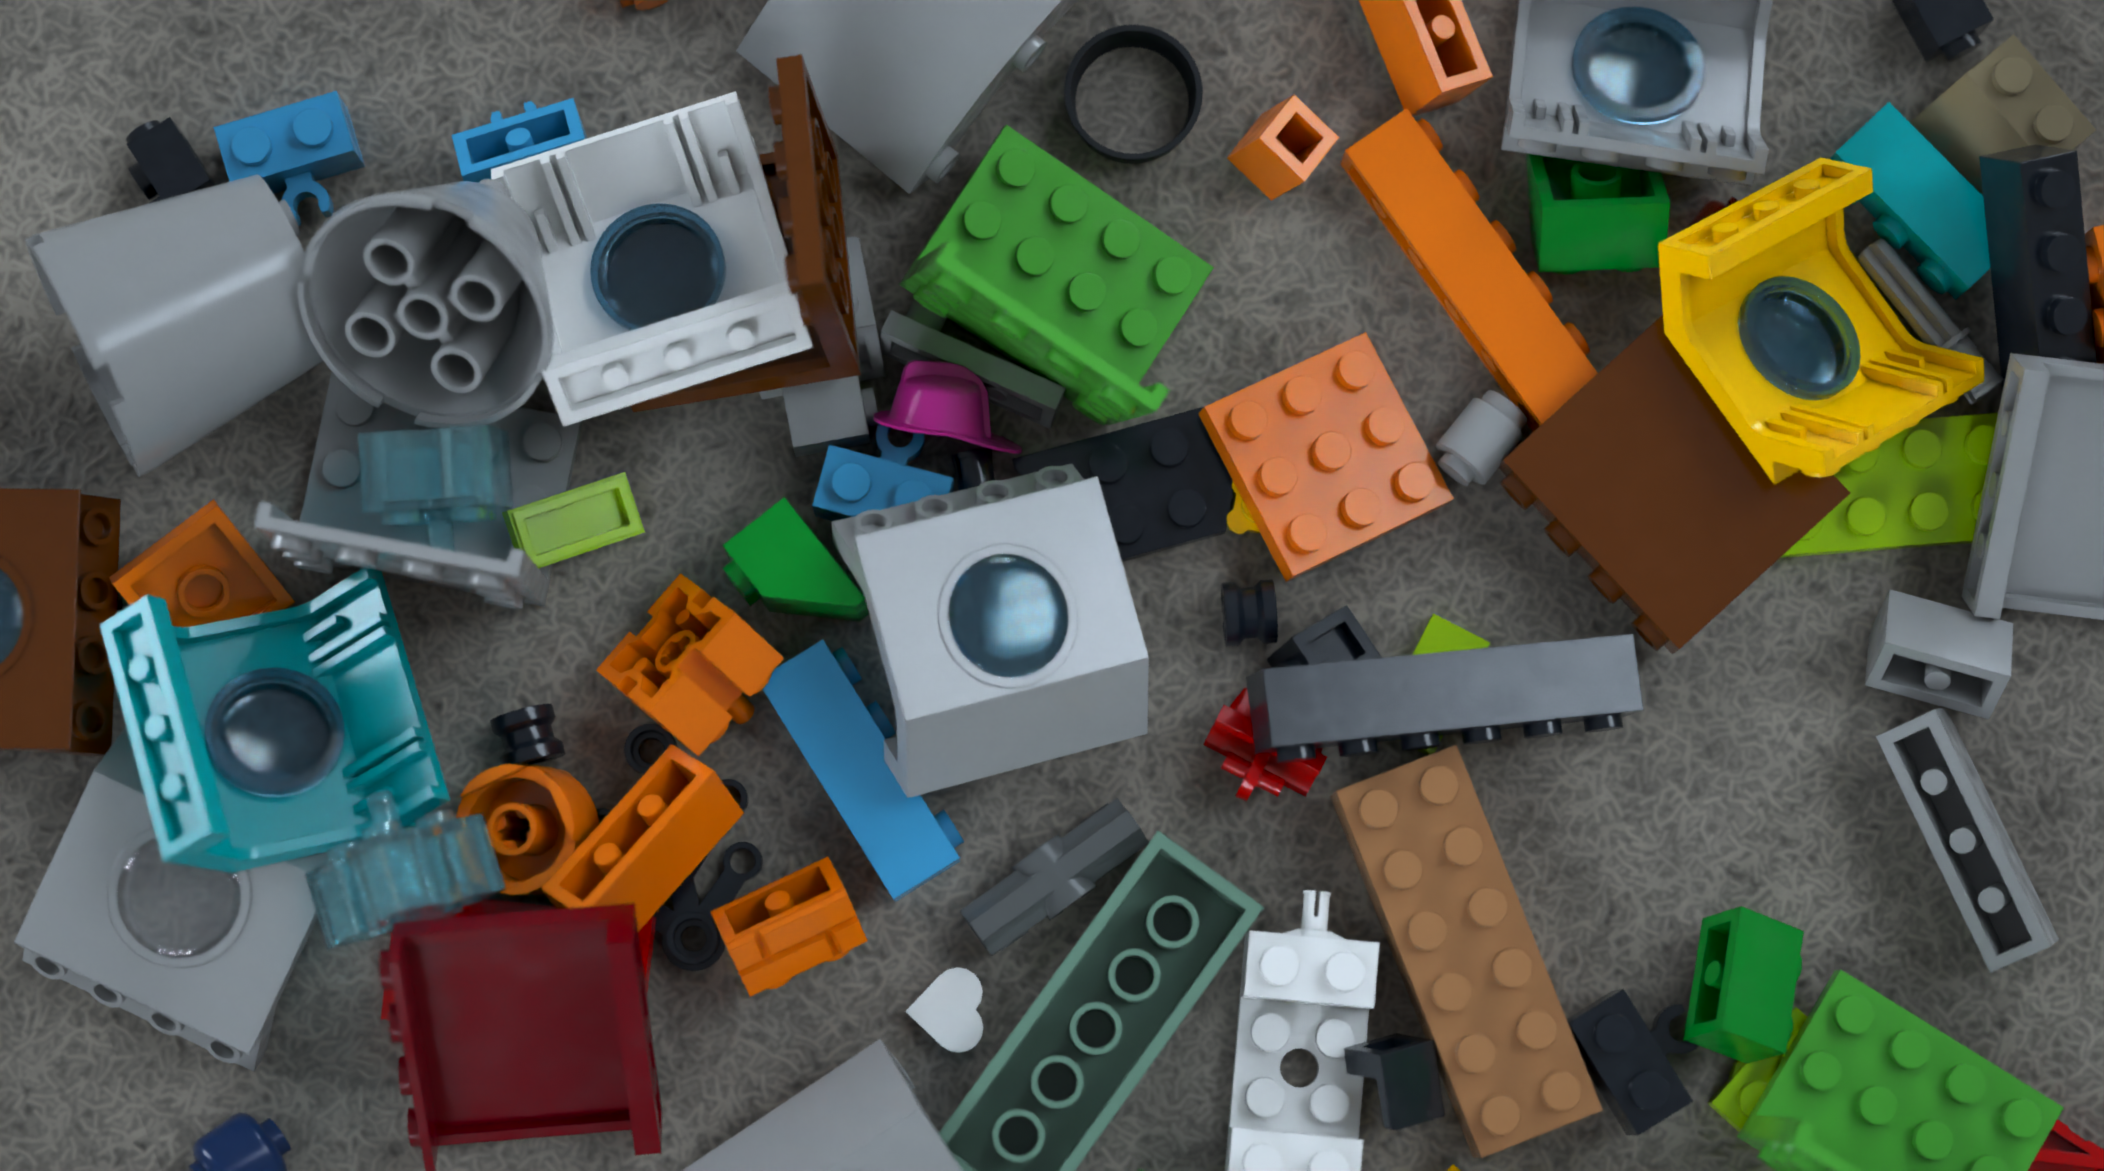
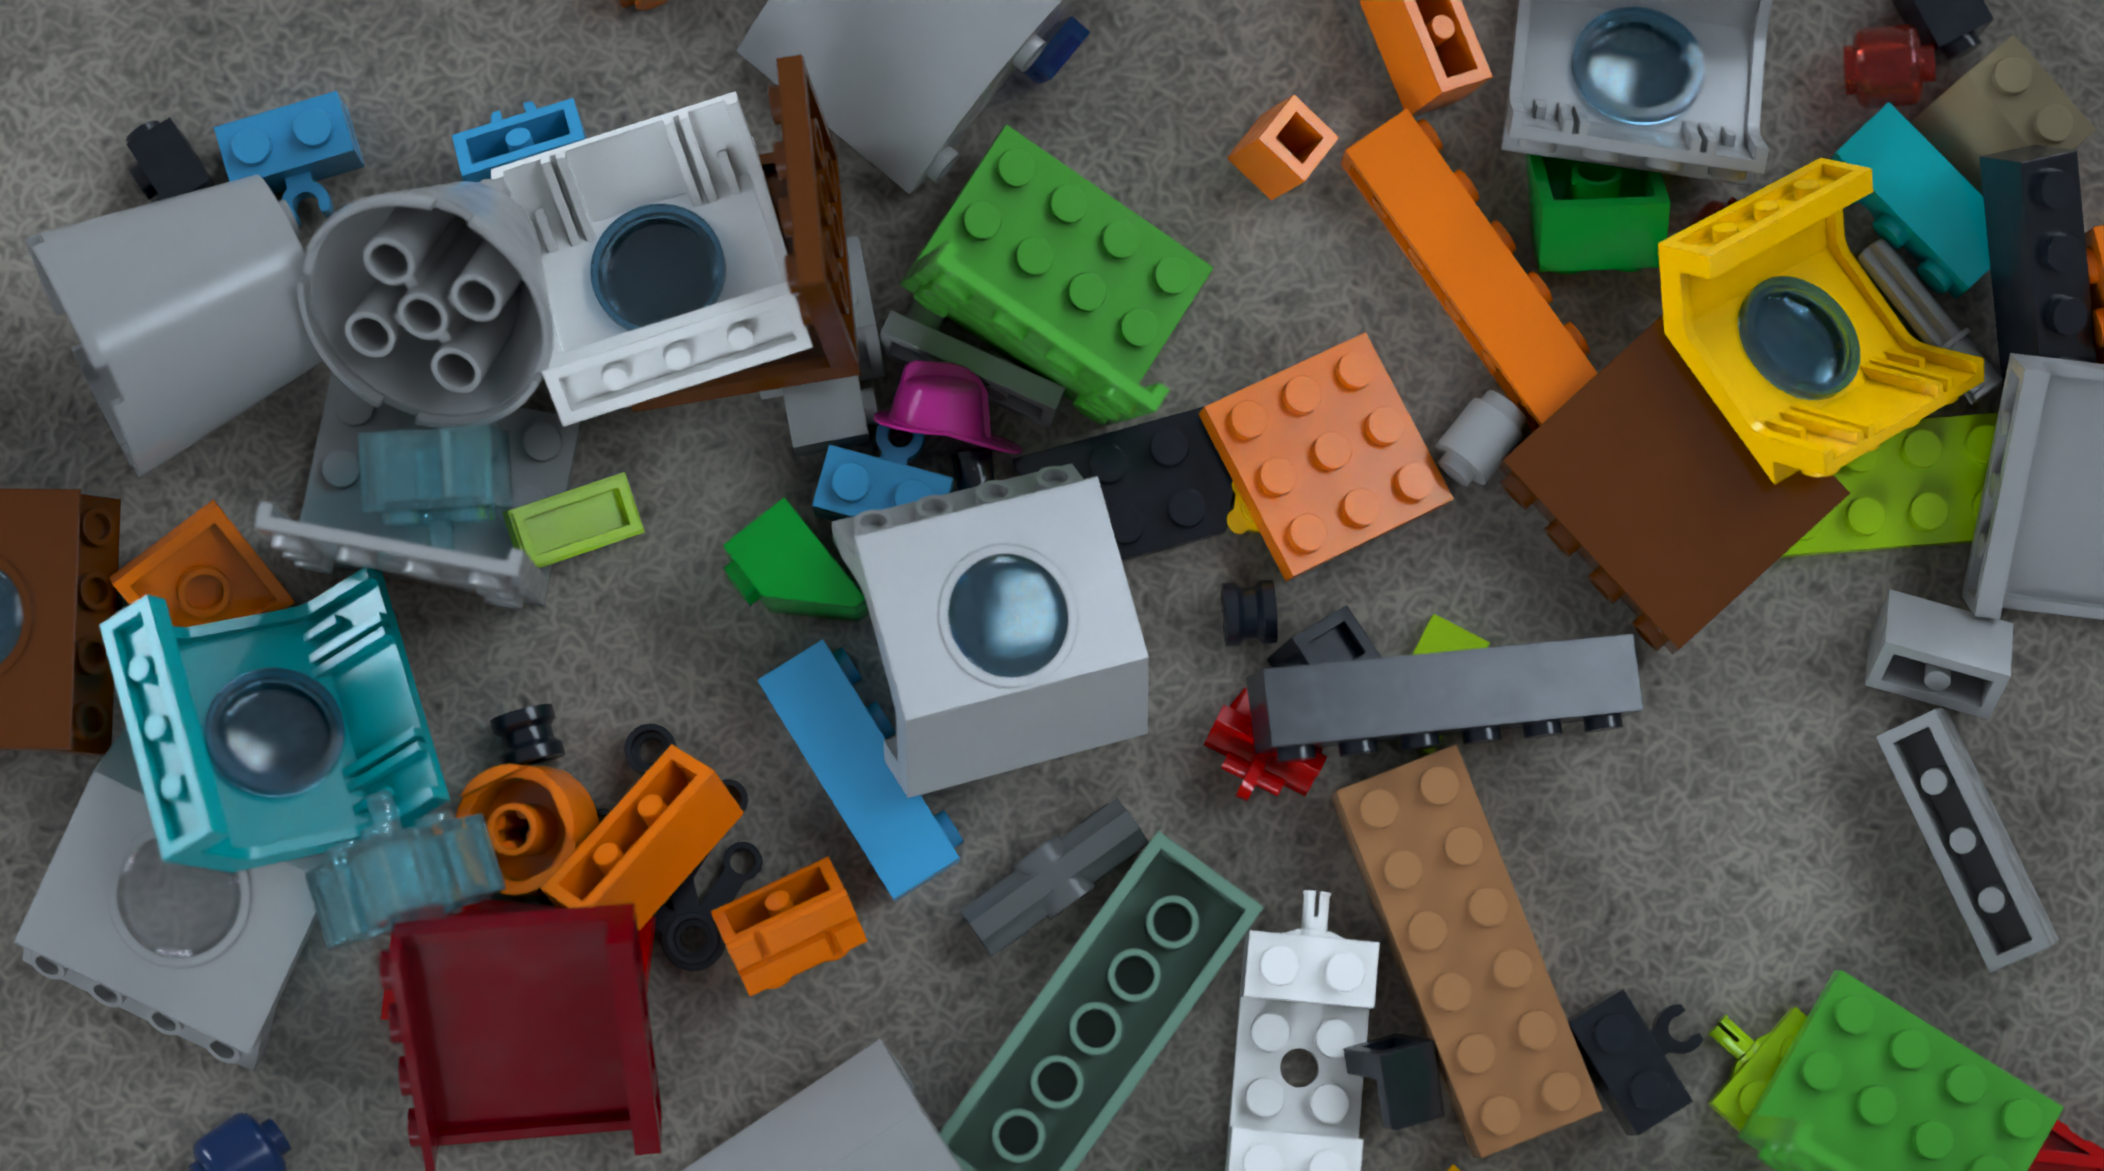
(692, 665): orange brick -> none
(949, 1010): white tile -> none
(1061, 44): none -> clear blue tile
(1140, 37): black tyre -> none
(1744, 985): green brick -> none
(1887, 66): none -> clear red head

